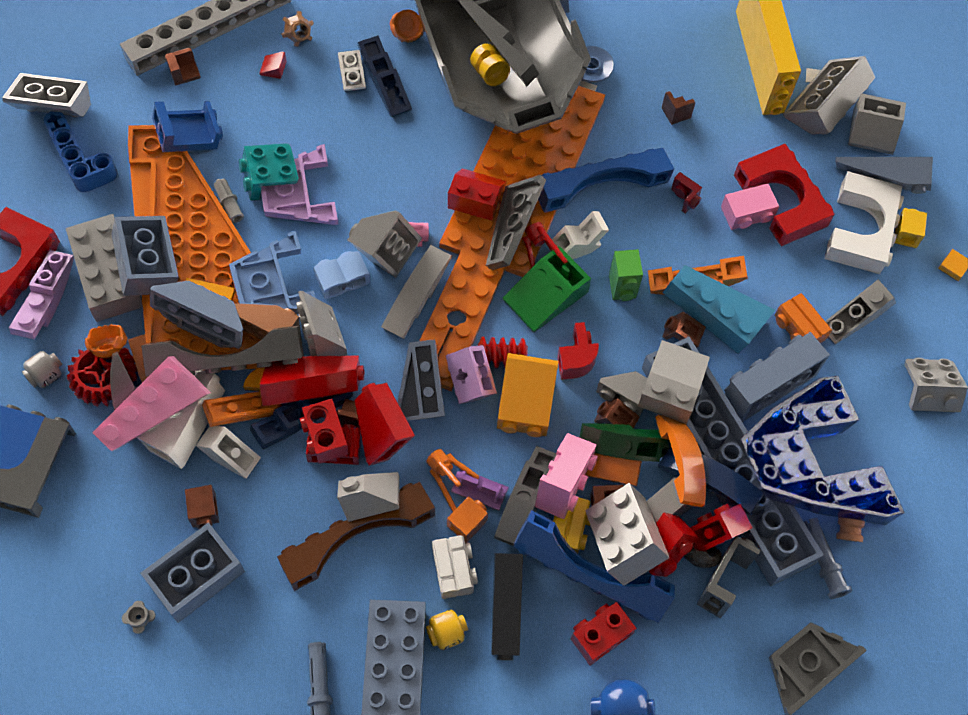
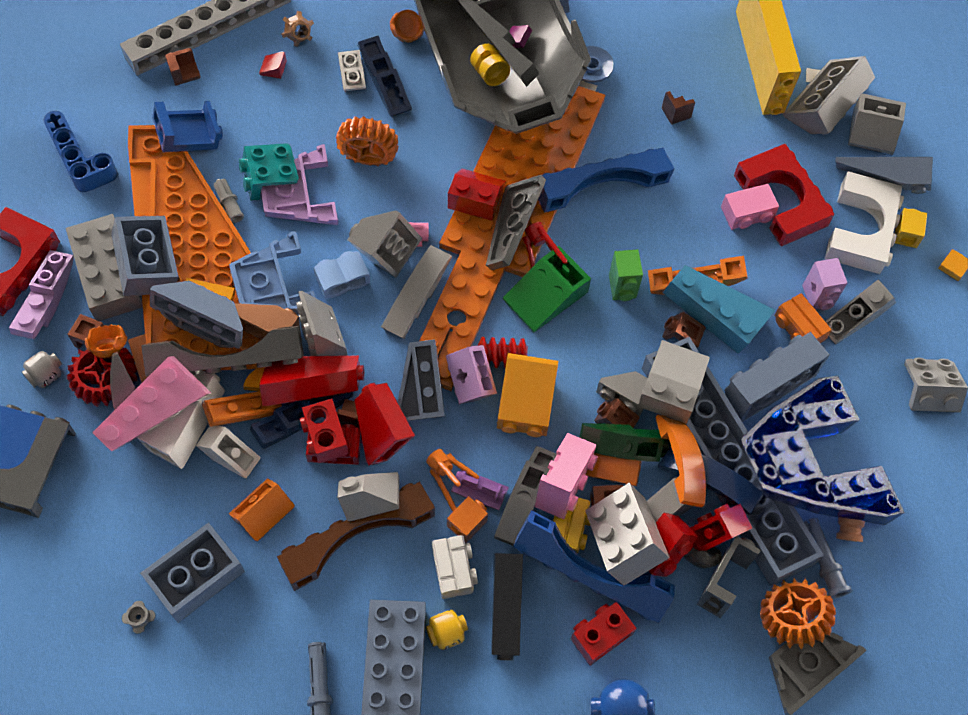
(49, 94): light grey slope -> none
(81, 329): none -> copper panel
(201, 506): copper brick -> none
(262, 509): none -> orange panel
(367, 141): none -> orange gear
(520, 35): none -> magenta tile
(577, 359): red brick -> none
(583, 238): white brick -> none
(687, 190): dark red bracket -> none
(788, 623): none -> orange gear
(824, 283): none -> lavender brick

